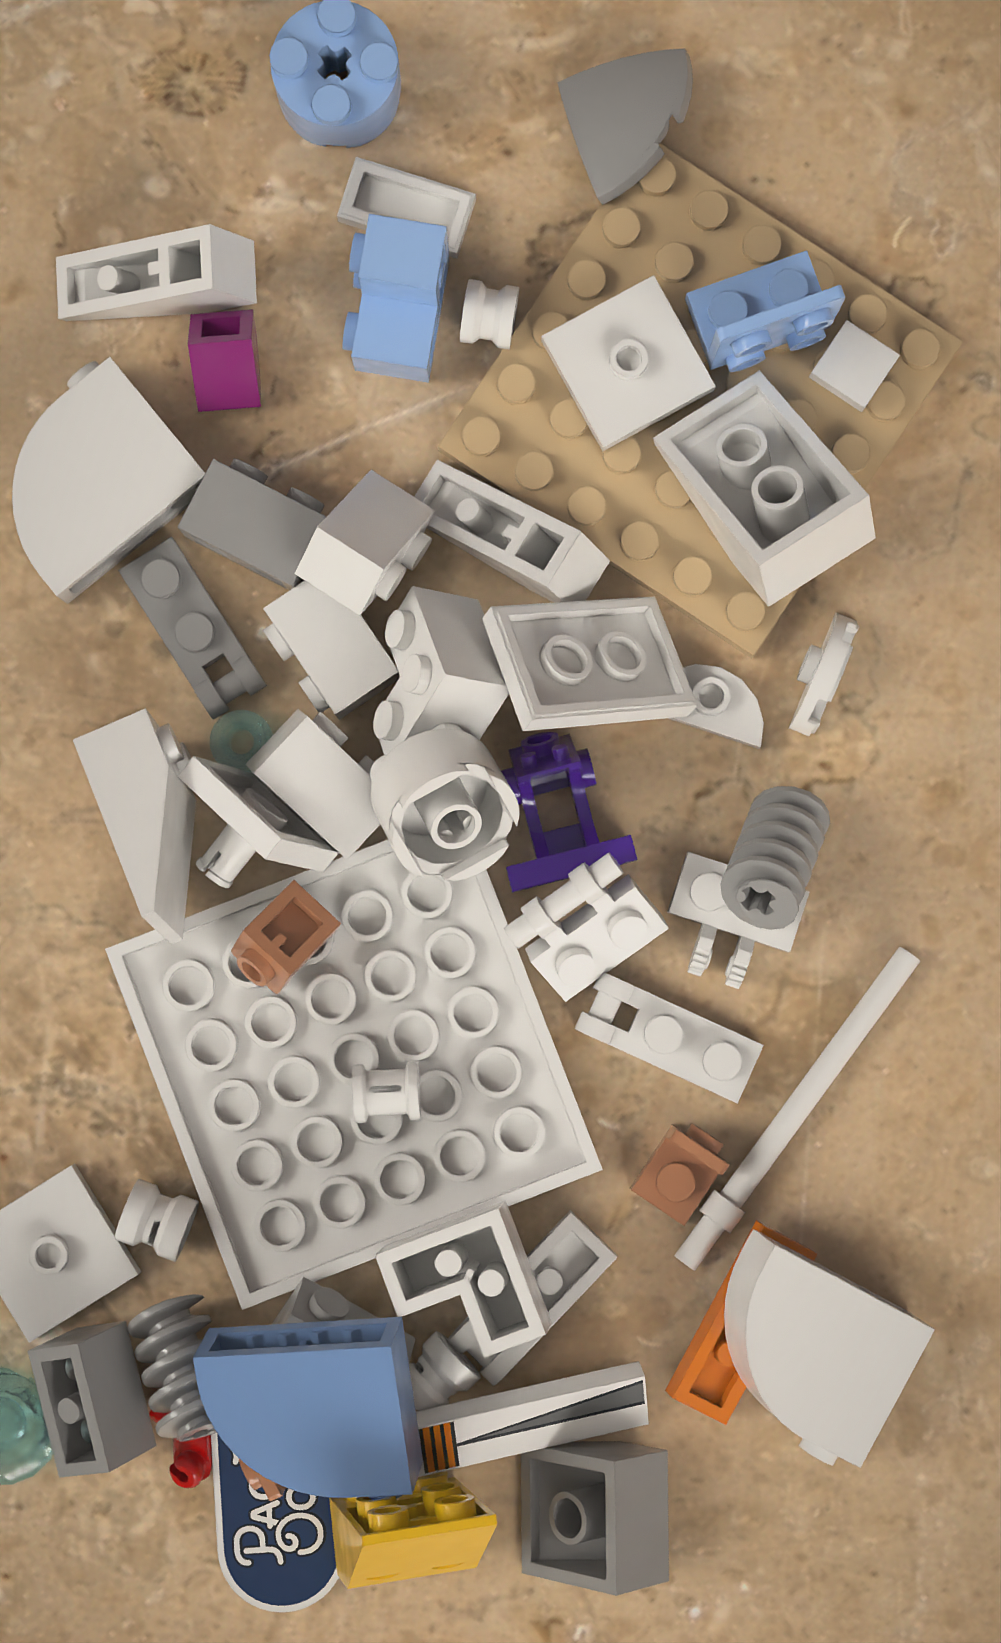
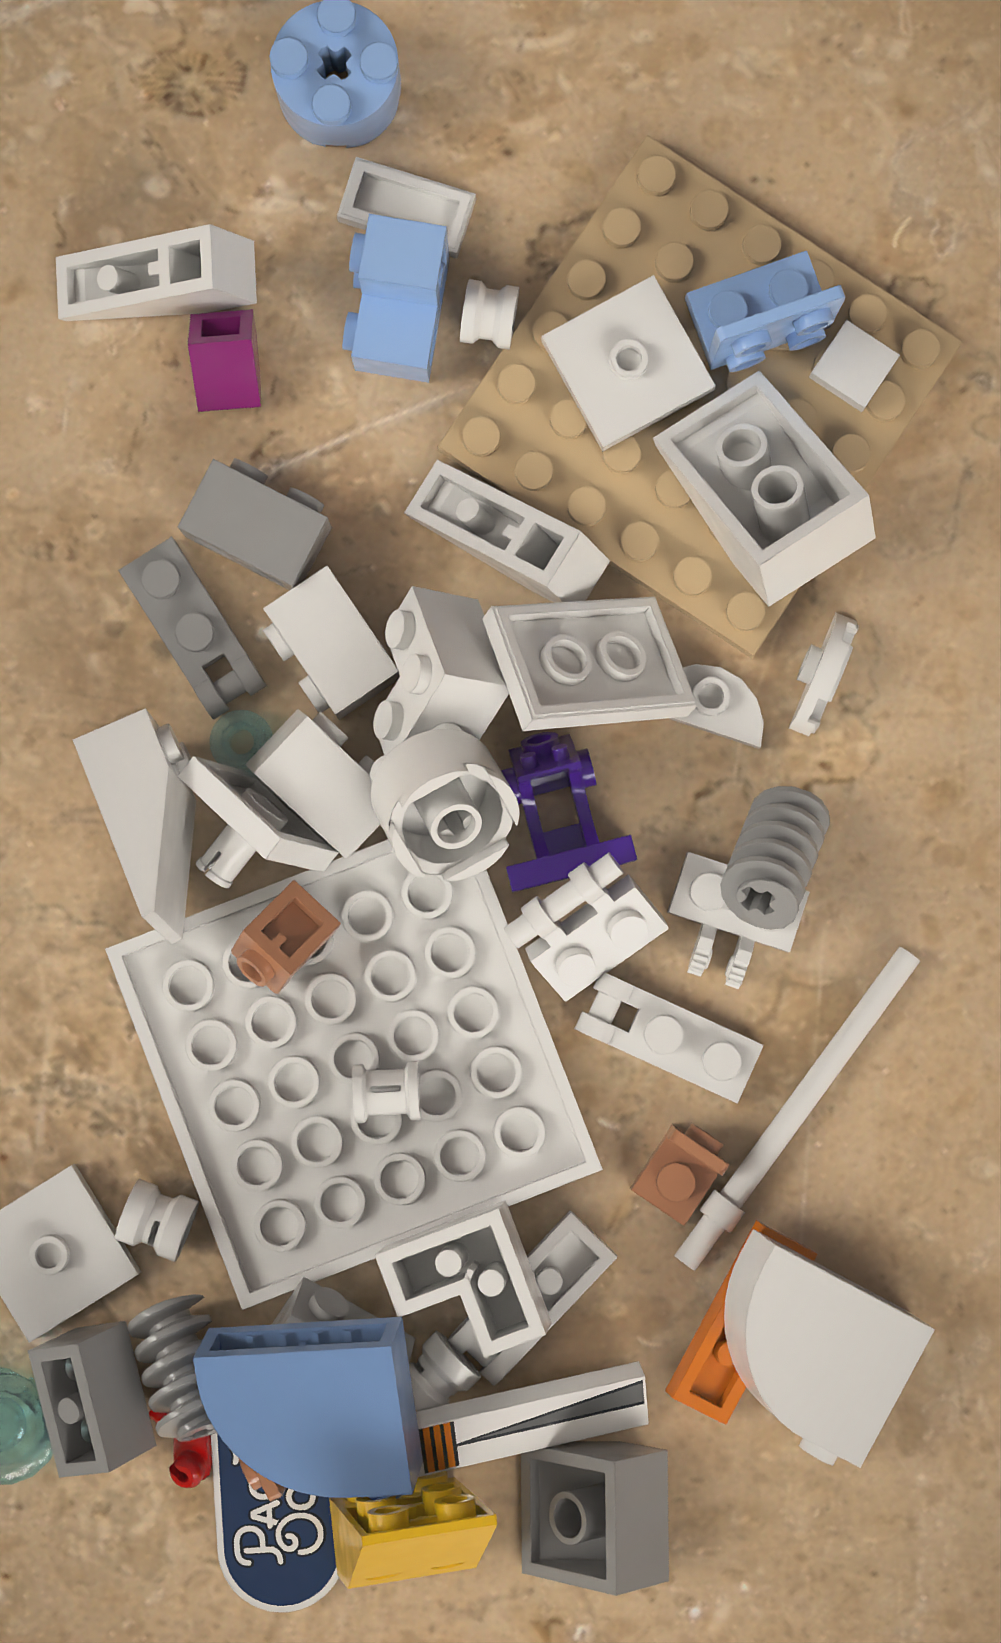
(97, 480): white brick -> none
(367, 543): white brick -> none
(624, 113): light grey brick -> none

